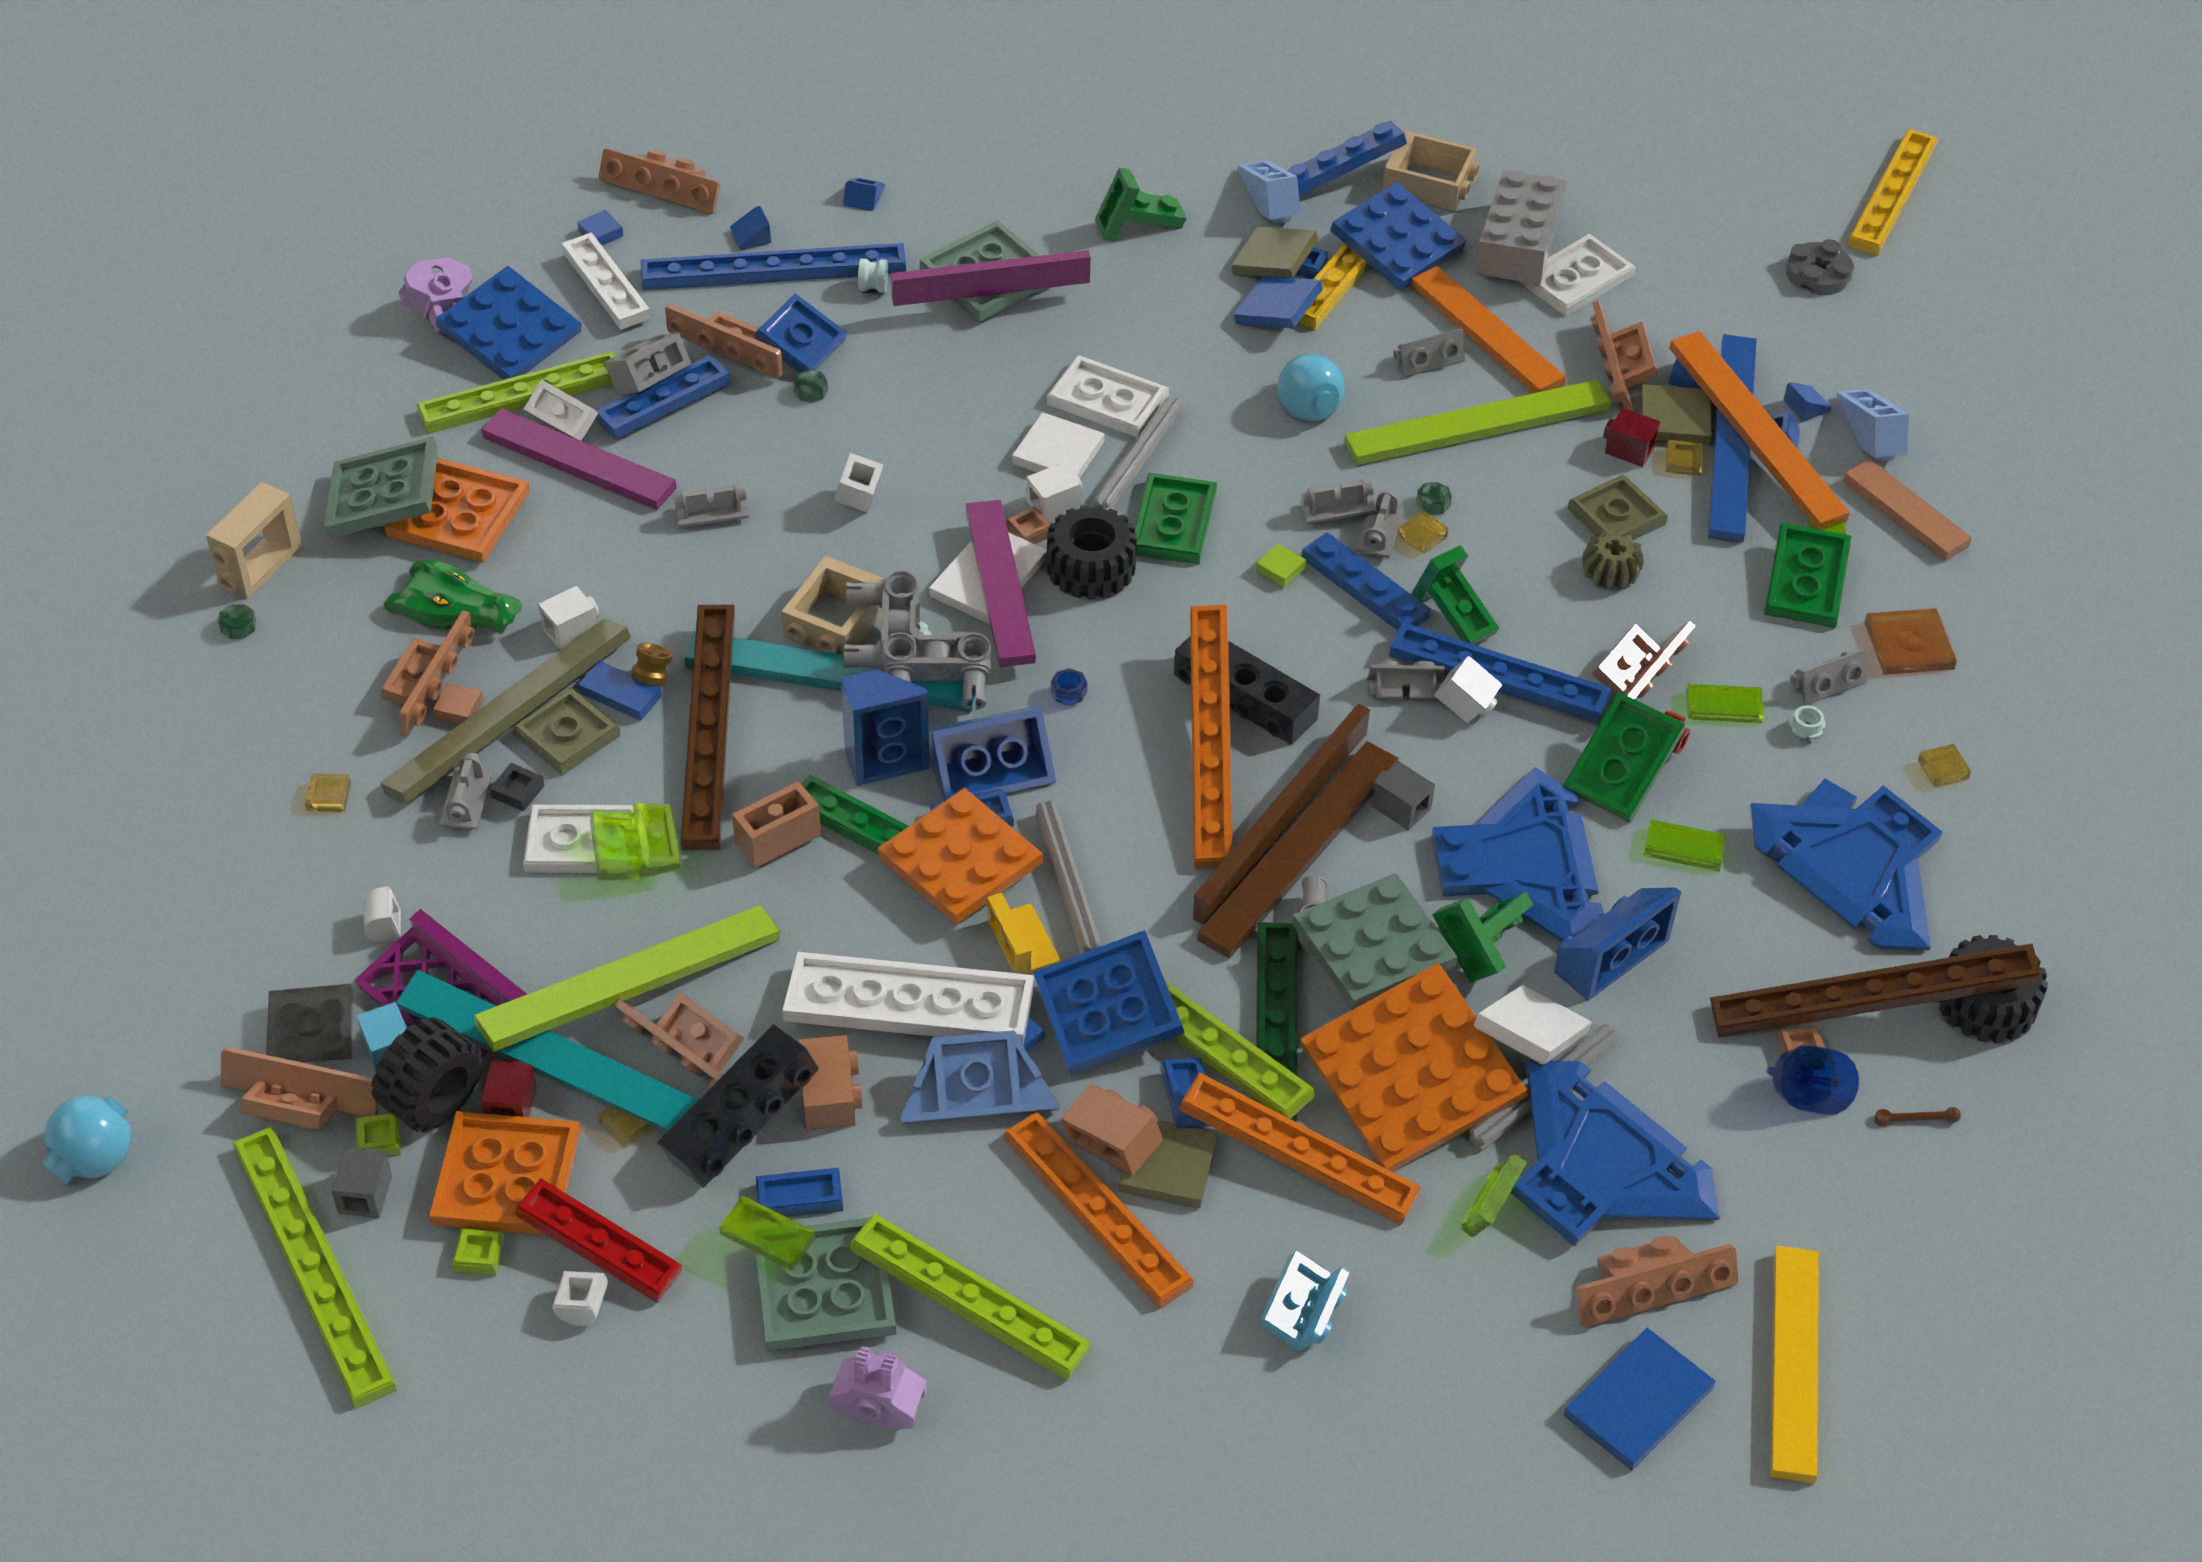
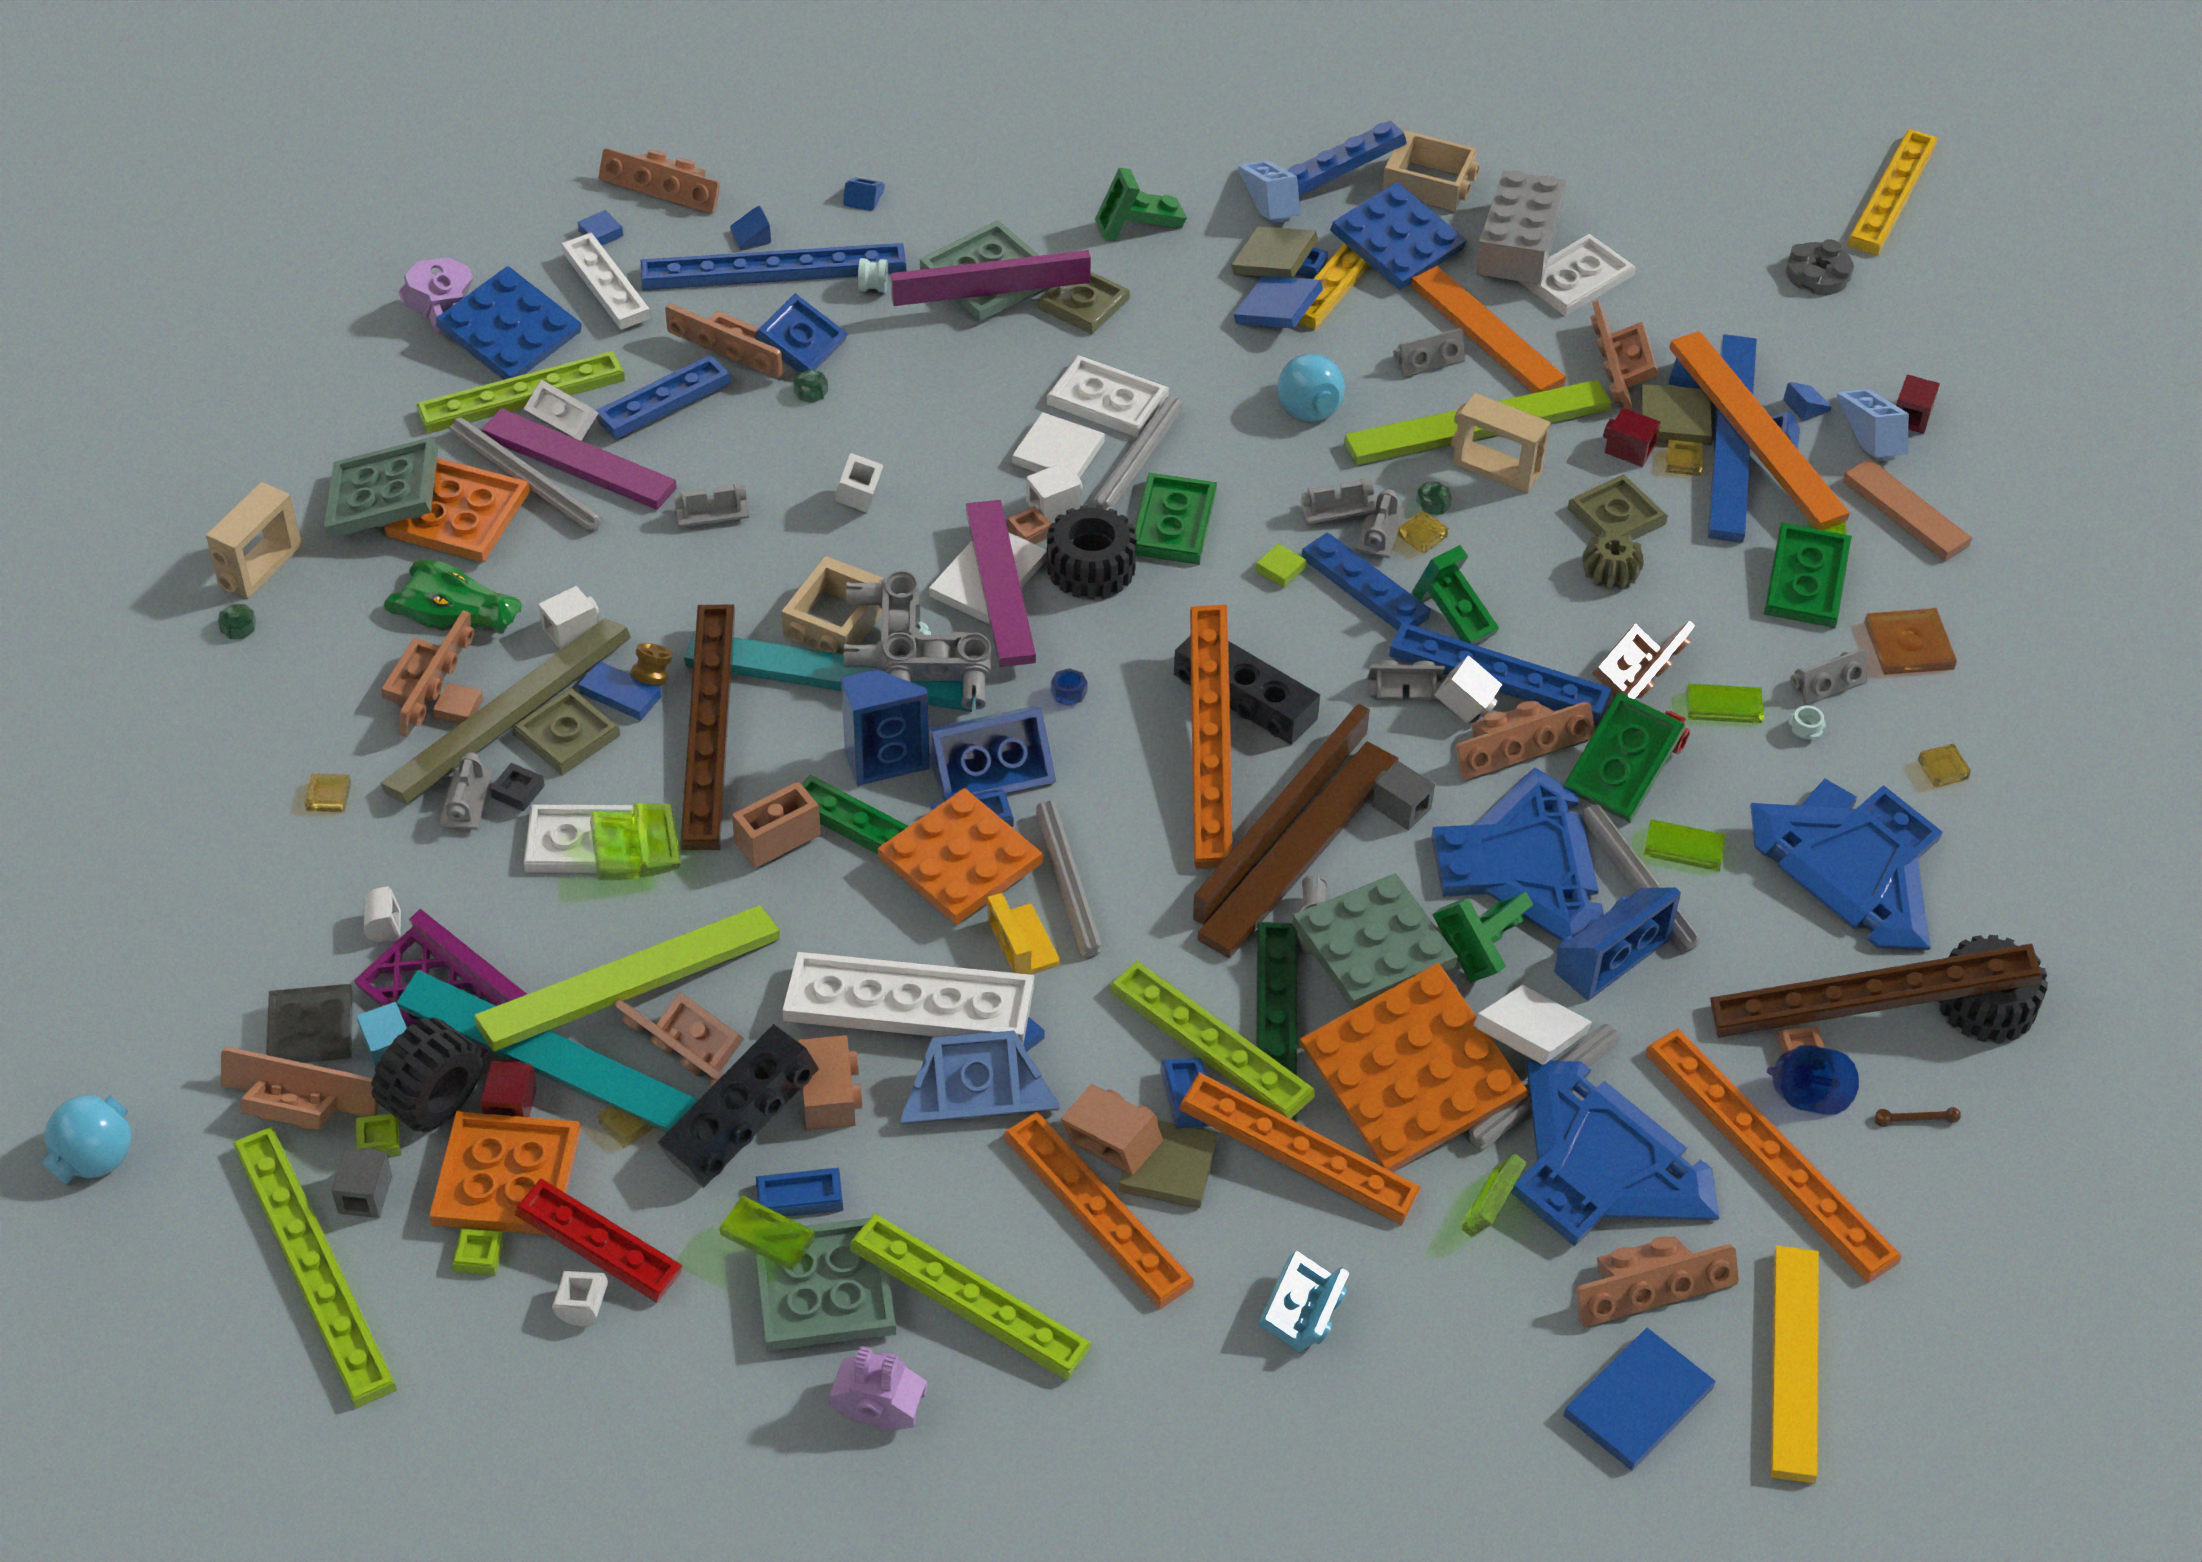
(519, 469): none -> light grey axle
(647, 363): light grey brick -> none
(1085, 304): none -> olive tile
(1108, 1002): blue plate -> none
(1510, 424): none -> tan window
(1522, 735): none -> nougat bracket
(1634, 869): none -> light grey axle
(1774, 1156): none -> orange tile
(1918, 400): none -> dark red brick

